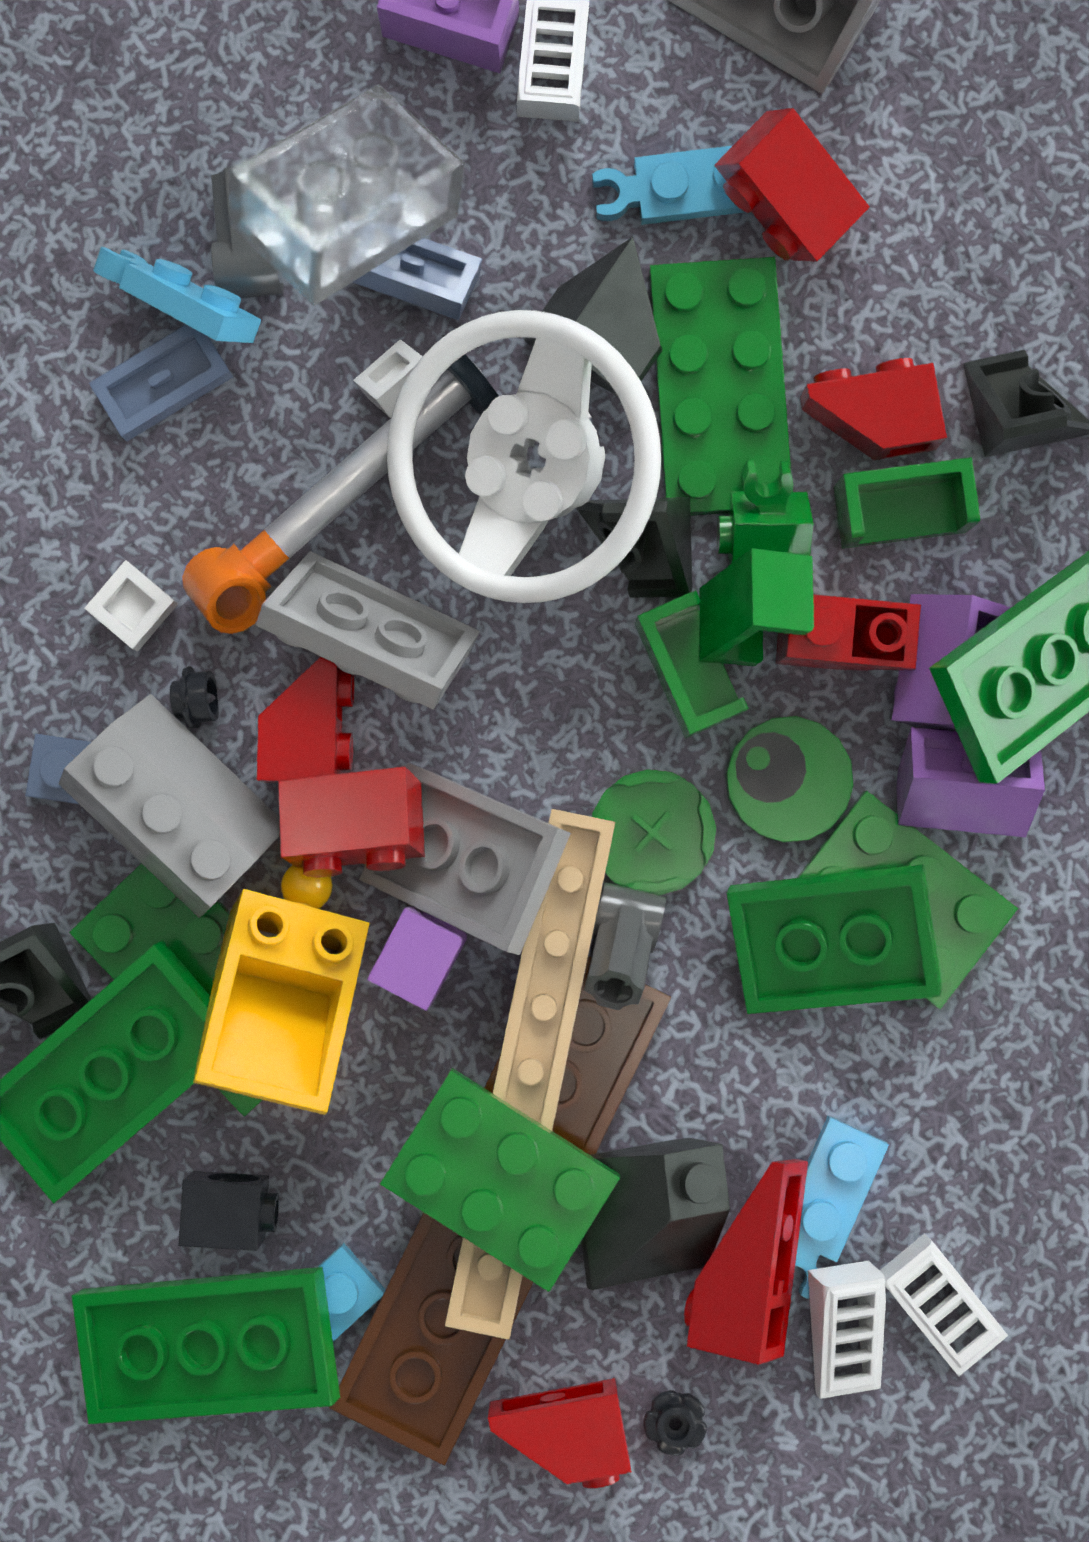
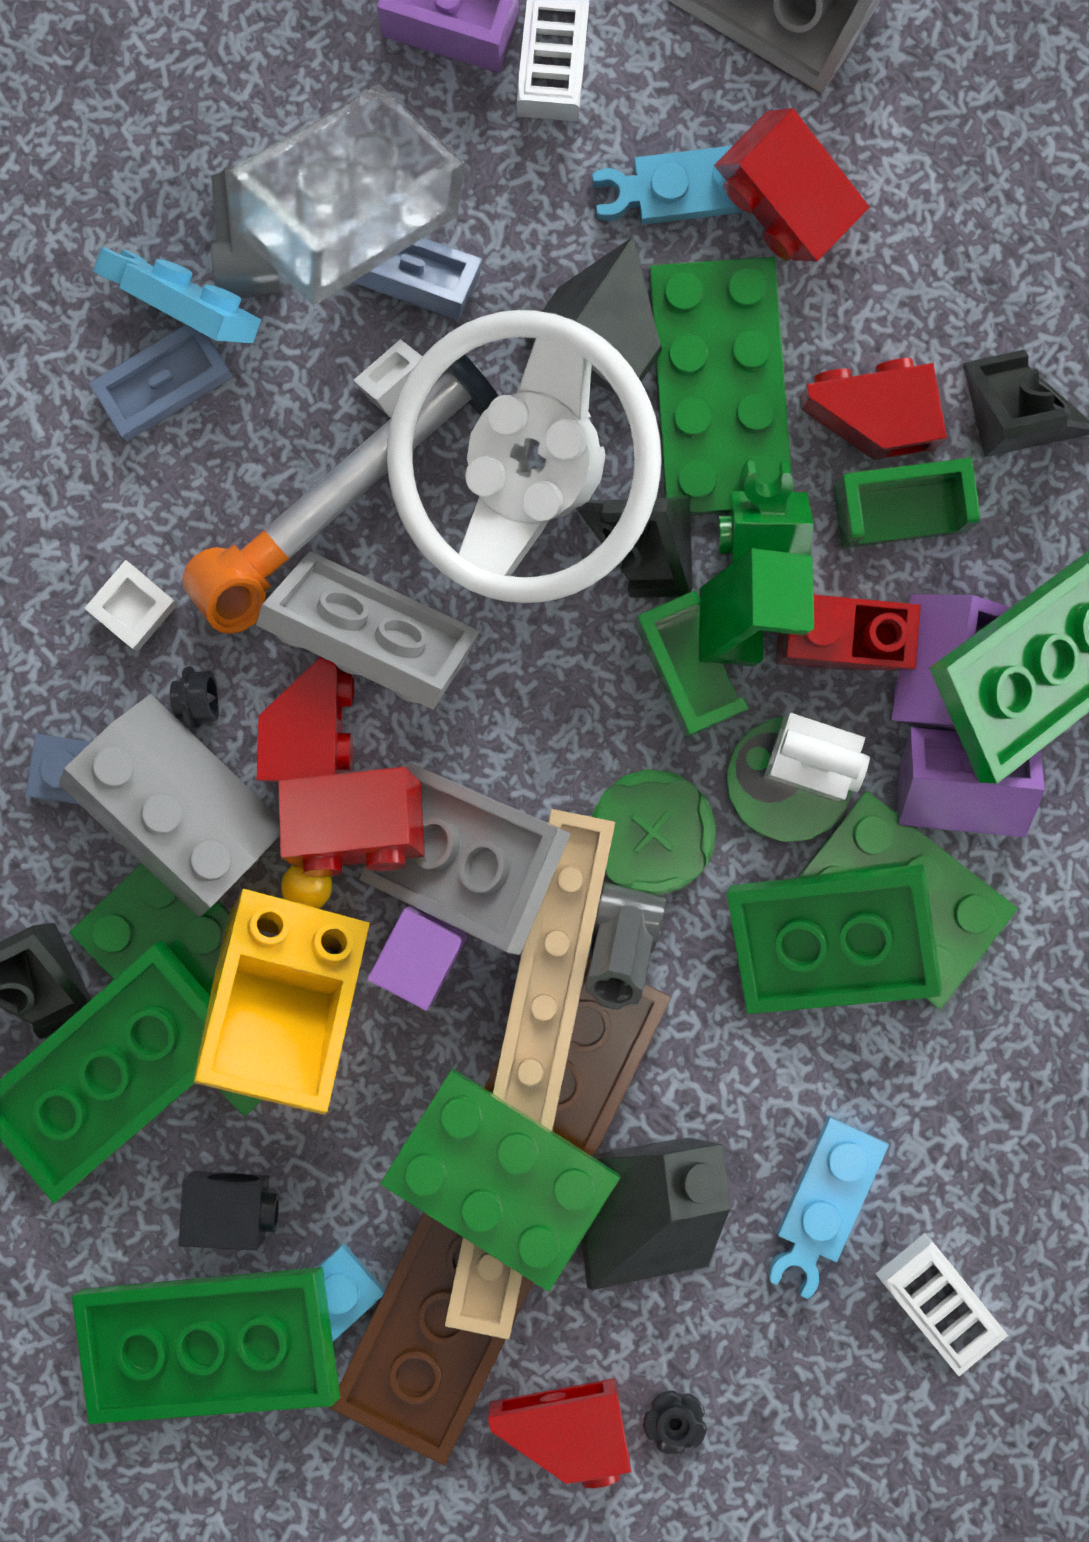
(747, 1283): red slope -> none
(817, 758): none -> white brick
(825, 1289): white slope -> none

